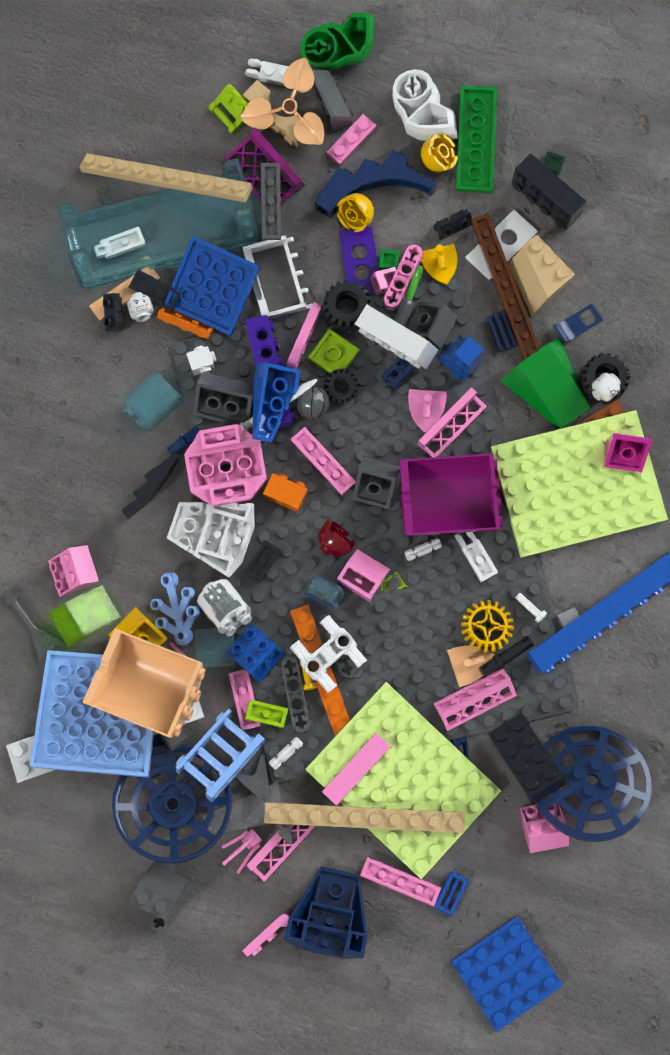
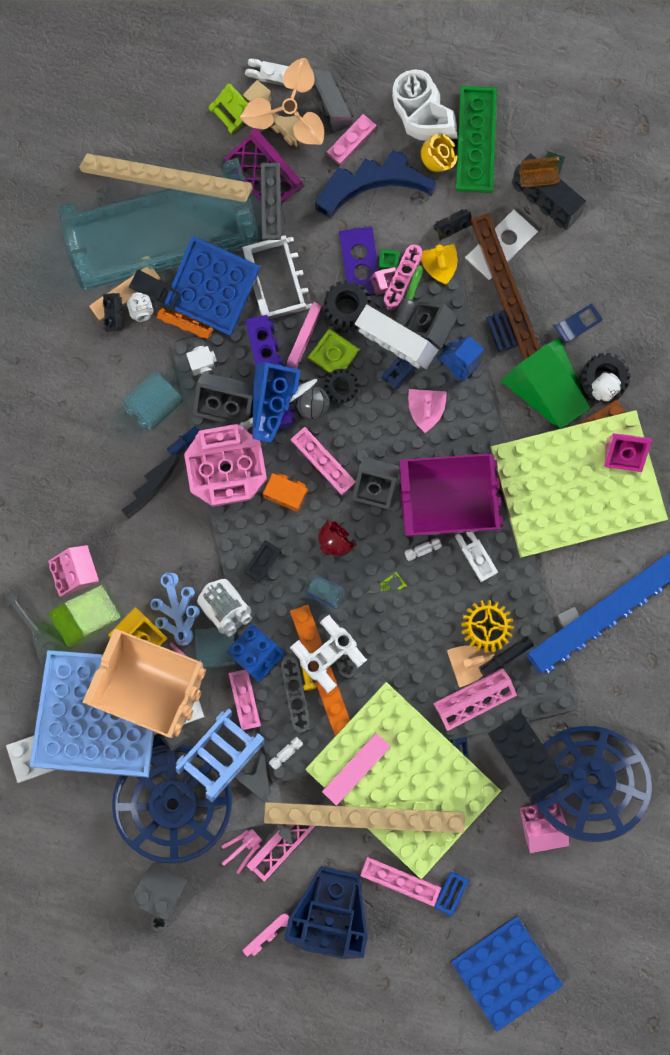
(120, 244): white hinge -> none
(214, 533): white wedge -> none
(266, 713): lime plate -> none
(338, 46): green piece -> none
(355, 211): yellow cylinder -> none
(363, 575): bright pink slope -> none
(447, 418): bright pink fence -> none
(531, 608): white piece -> none
(539, 172): none -> clear orange panel
(539, 274): tan wedge -> none

